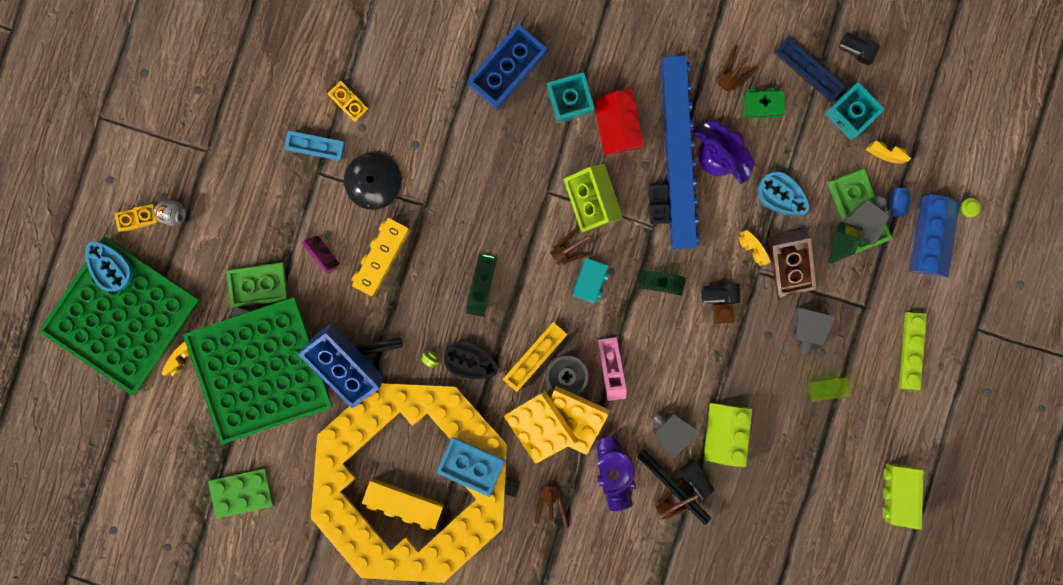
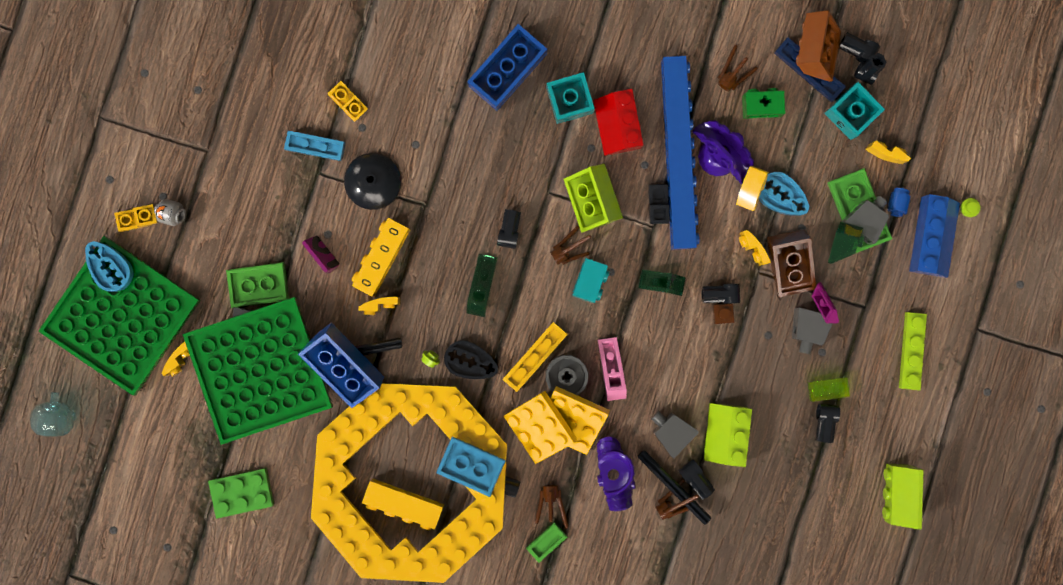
(52, 417): none -> clear light blue piece
(375, 305): none -> yellow slope
(509, 232): none -> black piece
(546, 542): none -> bright green tile
(751, 188): none -> yellow slope
(819, 45): none -> dark orange slope
(825, 304): none -> magenta slope
(827, 418): none -> black piece
(870, 69): none -> black piece

